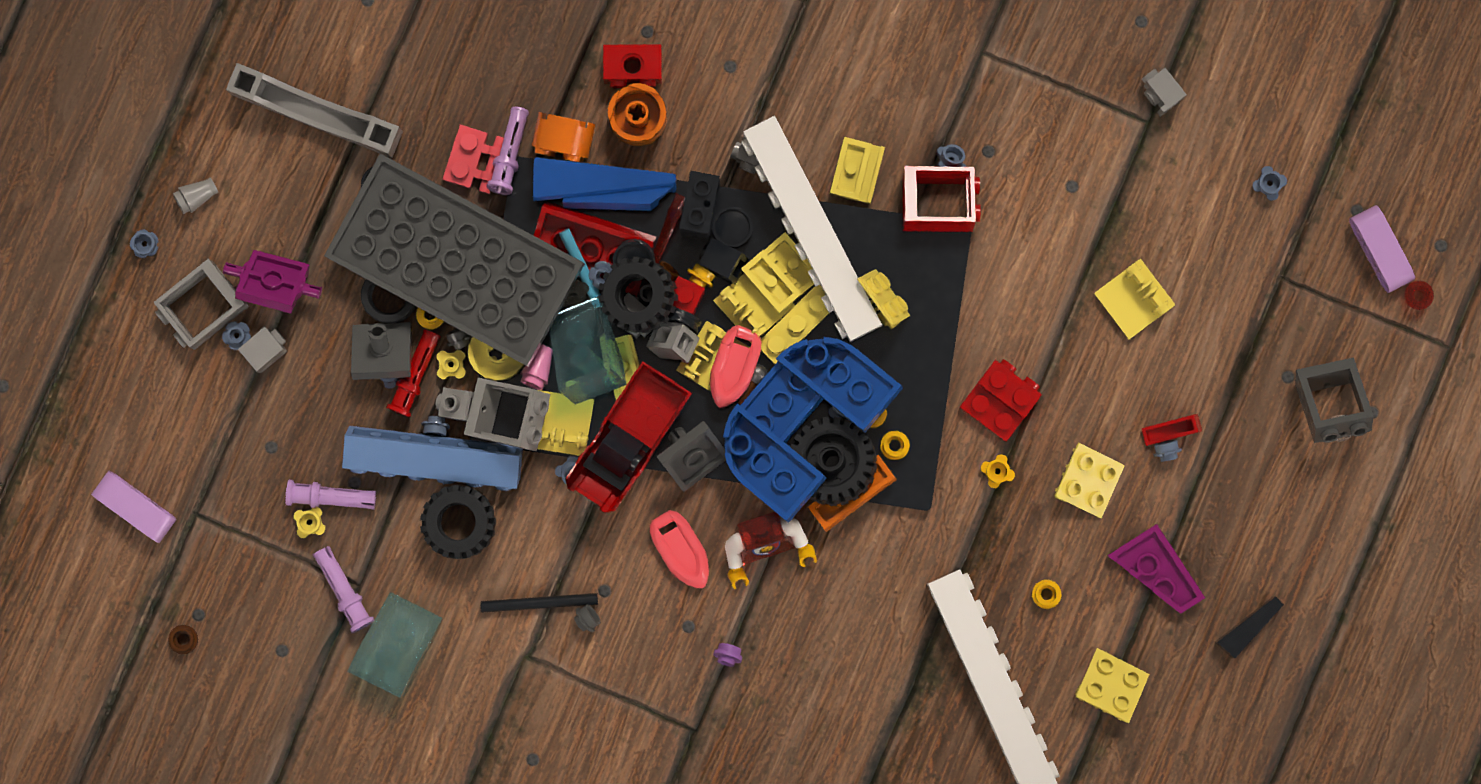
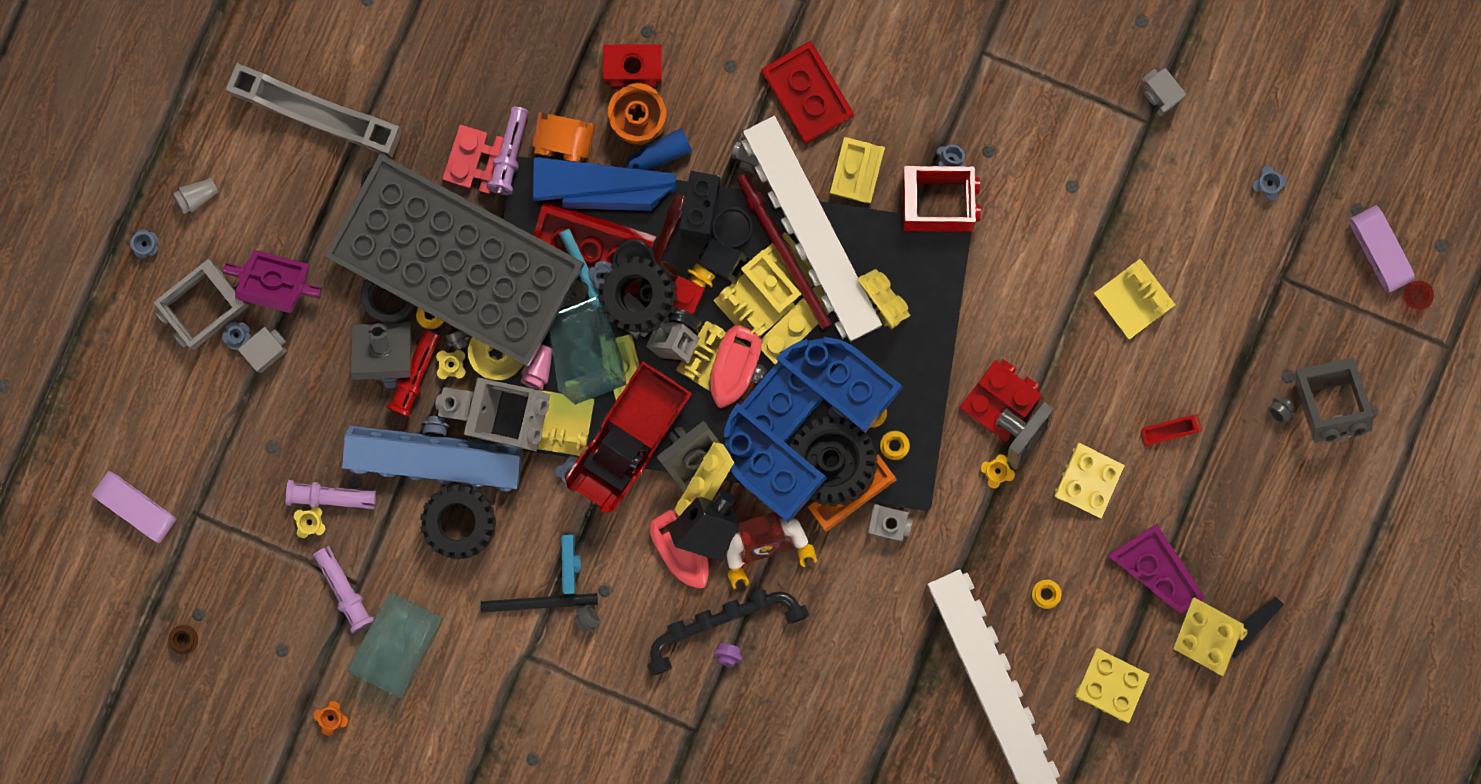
(329, 726): none -> orange plate
(570, 564): none -> dark azure plate
(660, 151): none -> blue piece
(706, 527): none -> black torso
(706, 621): none -> black bar
(708, 476): none -> light yellow plate
(756, 203): none -> dark red bar
(807, 92): none -> red tile
(878, 519): none -> light grey brick
(1026, 434): none -> dark grey tile
(1167, 450): sand blue plate -> none
(1209, 636): none -> light yellow hinge
(1281, 410): none -> dark grey plate

